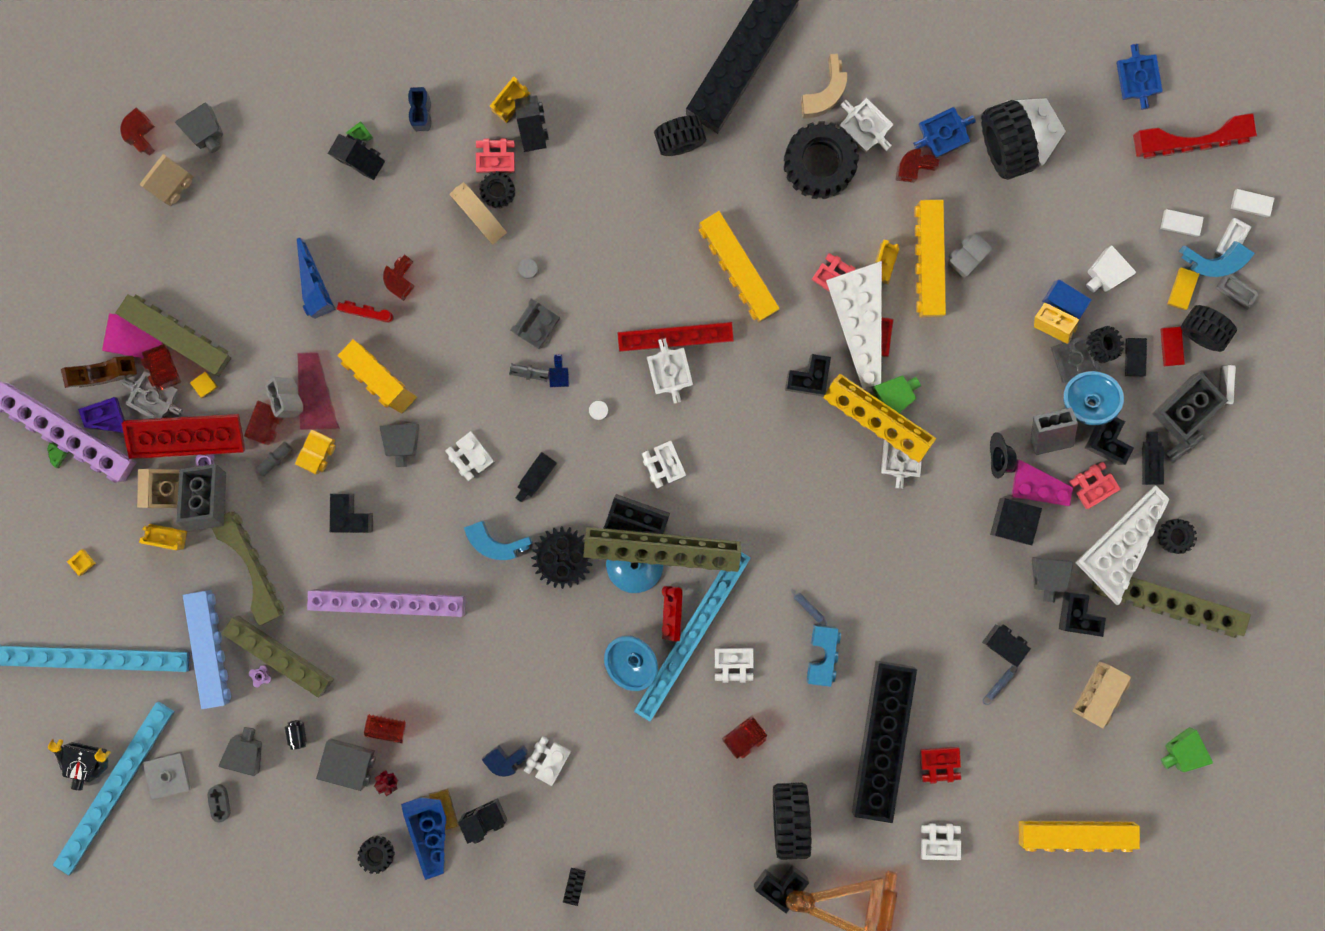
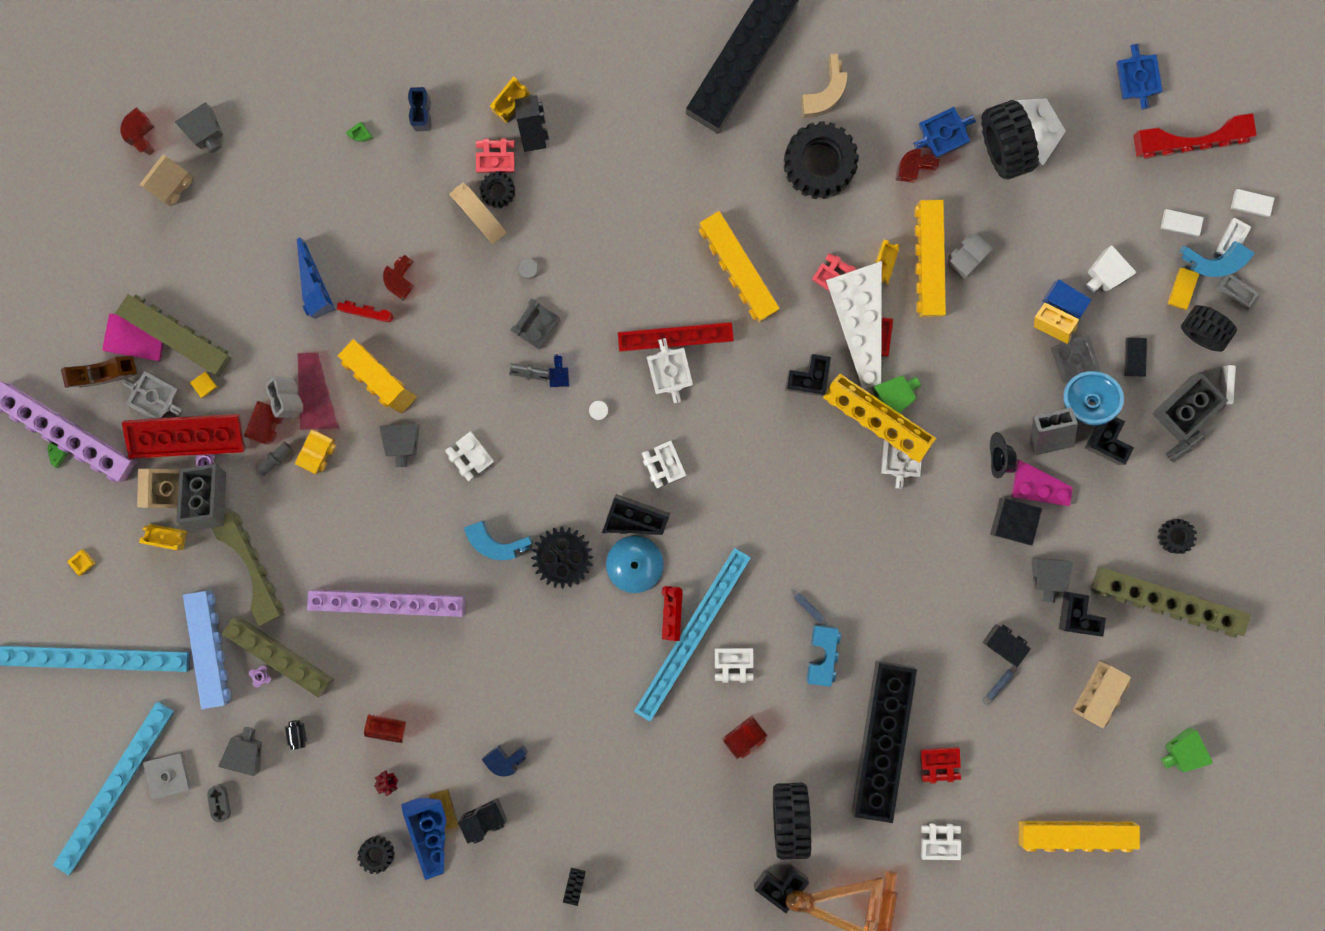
(79, 761): torso -> none
(103, 415): dark purple wing -> none
(161, 367): clear red brick -> none
(343, 516): black brick -> none
(346, 765): dark grey brick -> none
(355, 155): black brick -> none
(535, 476): black hinge -> none
(551, 765): white plate -> none
(625, 668): dark azure dish -> none
(662, 549): olive brick -> none
(680, 135): black tyre -> none
(866, 125): white plate -> none
(1098, 490): coral plate -> none
(1113, 344): black tyre -> none
(1120, 549): white wing -> none
(1152, 460): black hinge -> none
(1172, 346): red tile -> none

